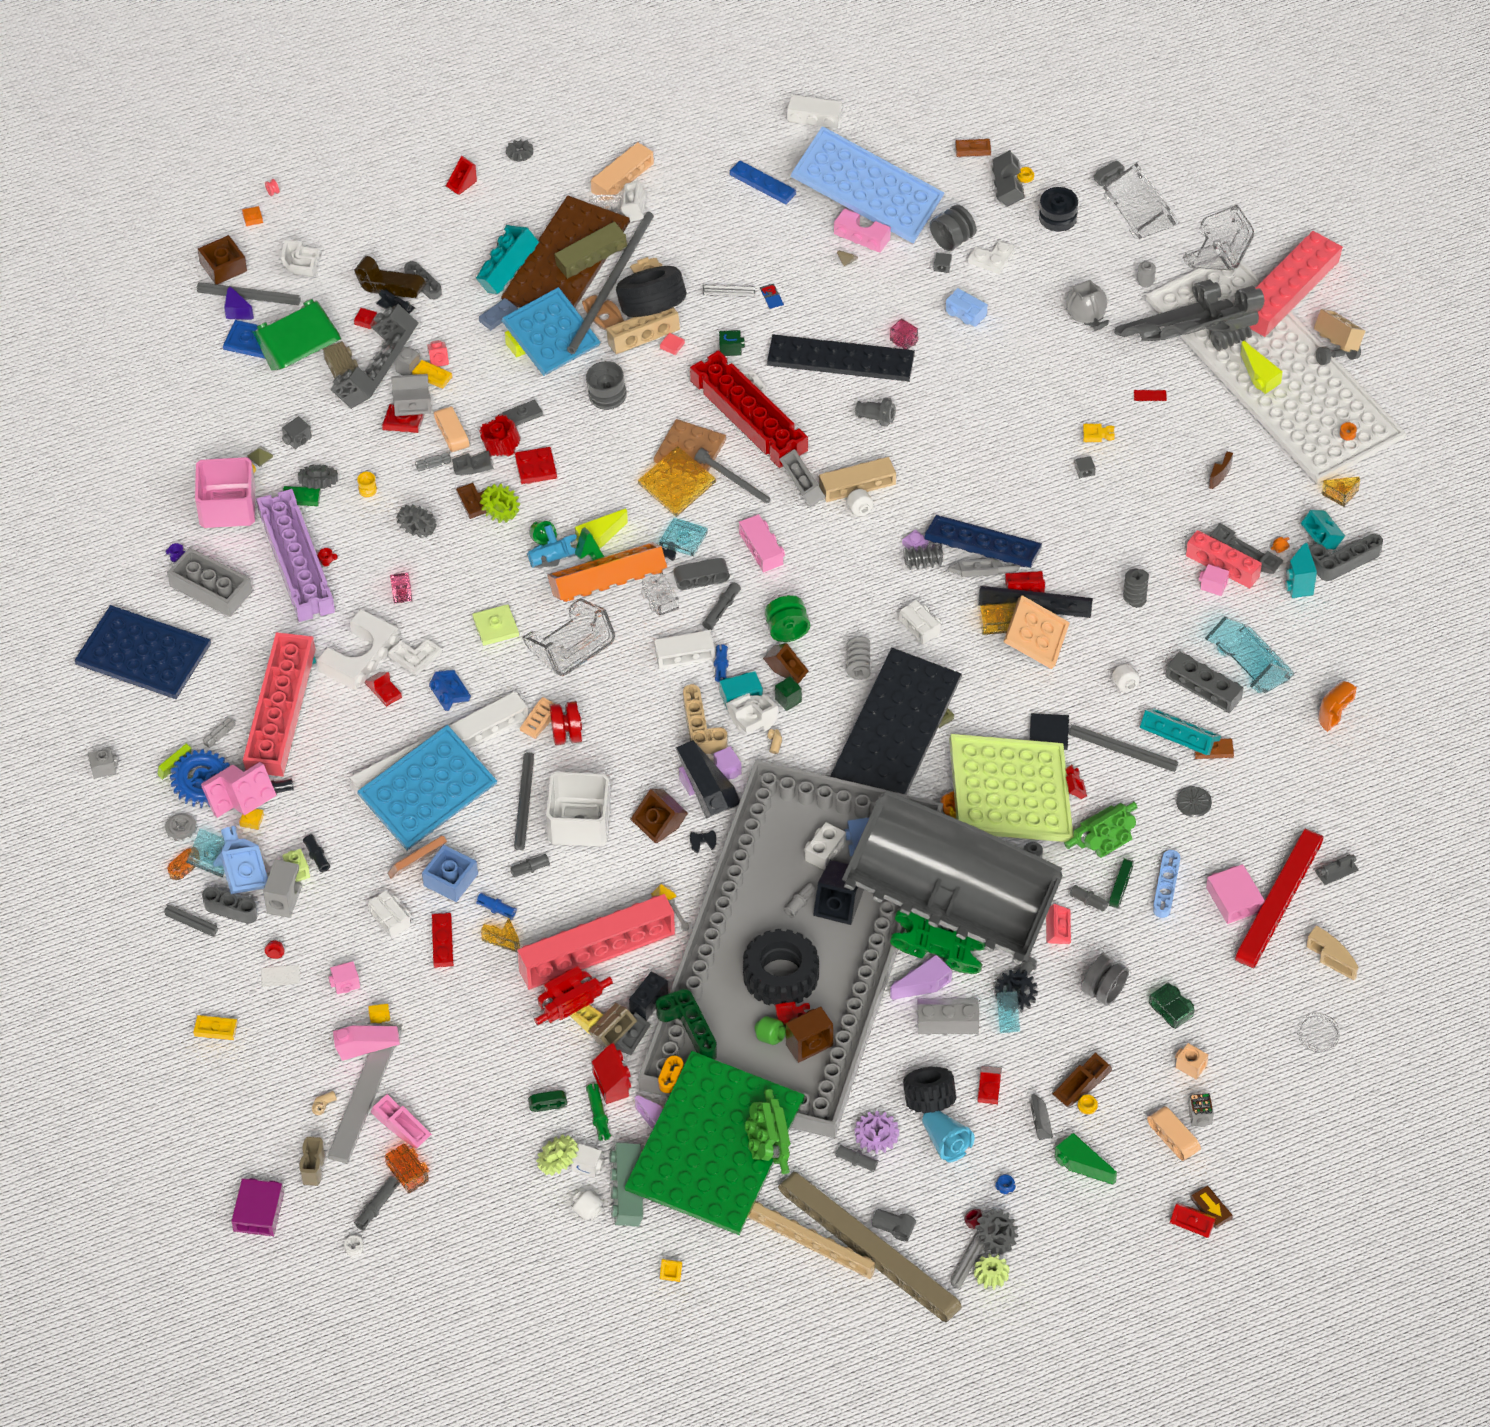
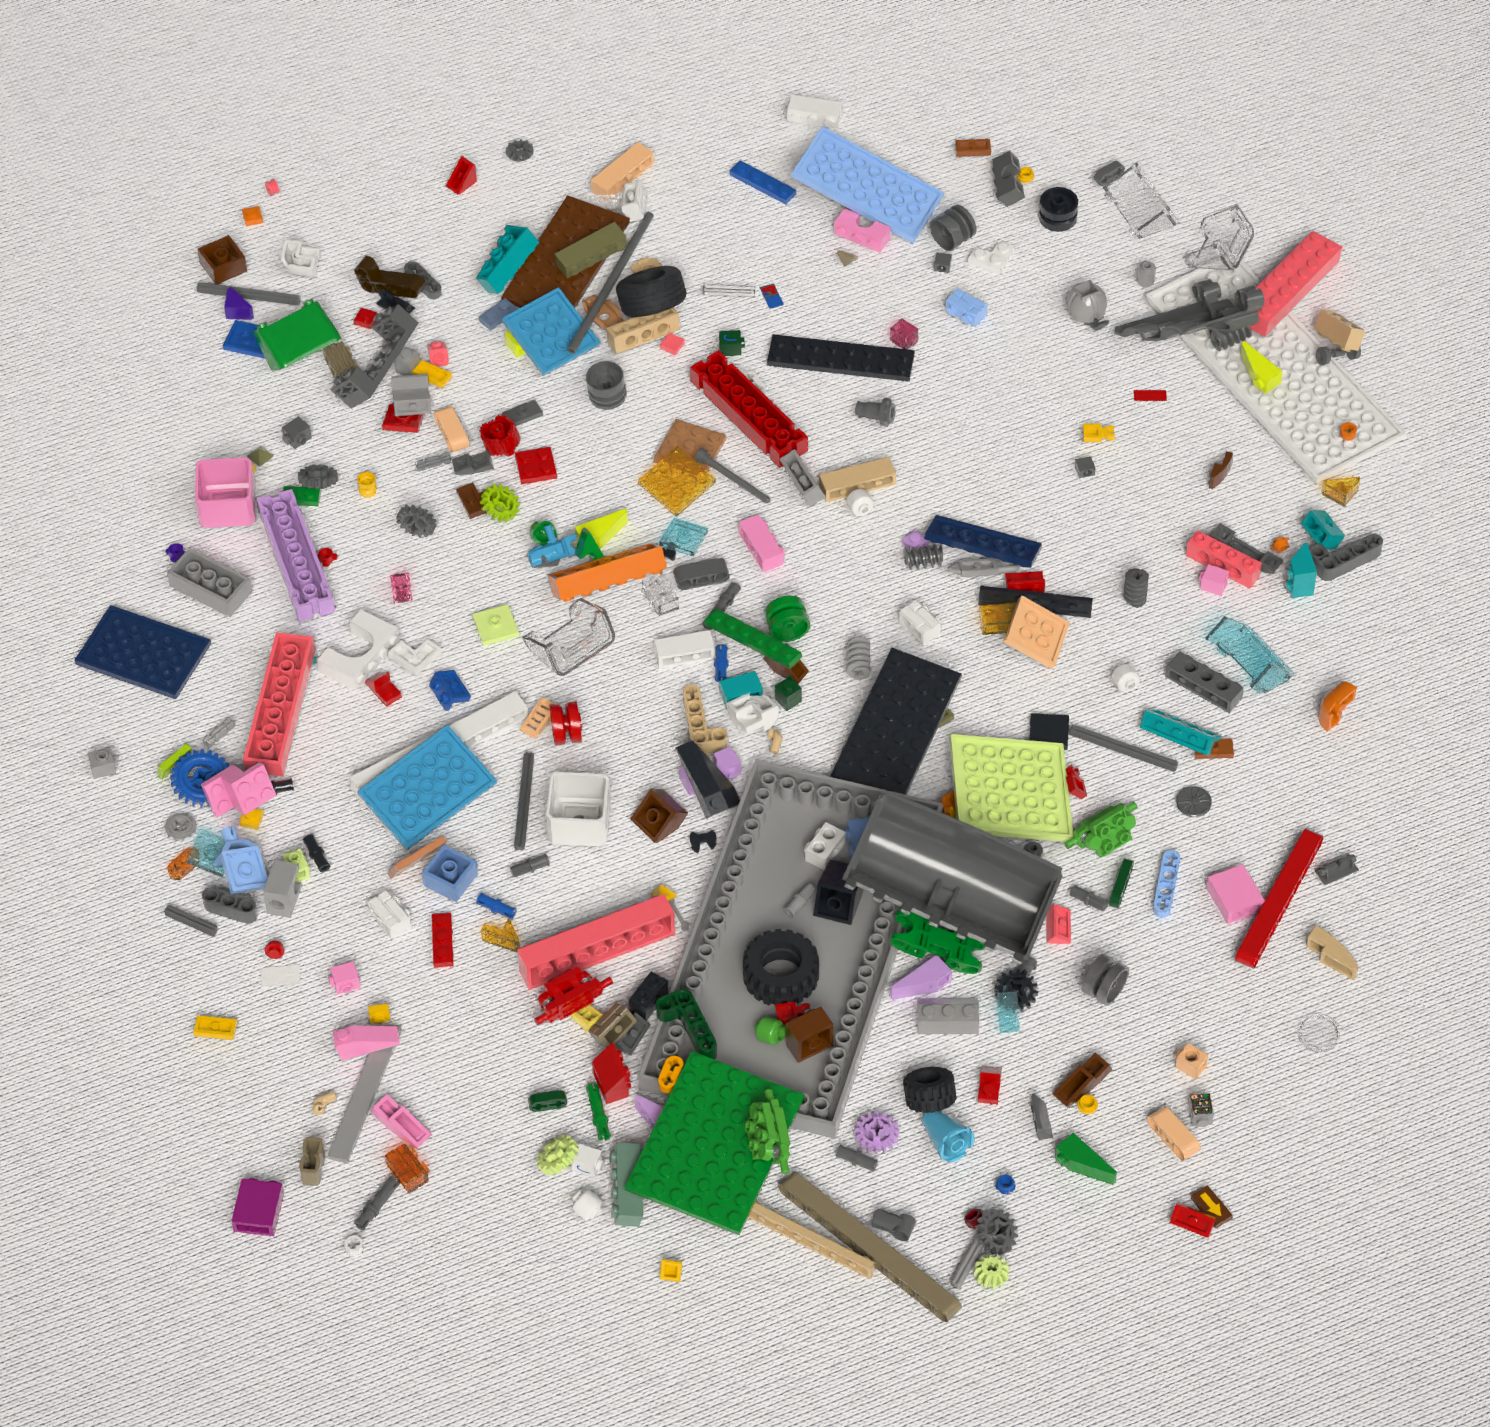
(753, 638): none -> green plate
(1171, 1005): clear green brick -> none

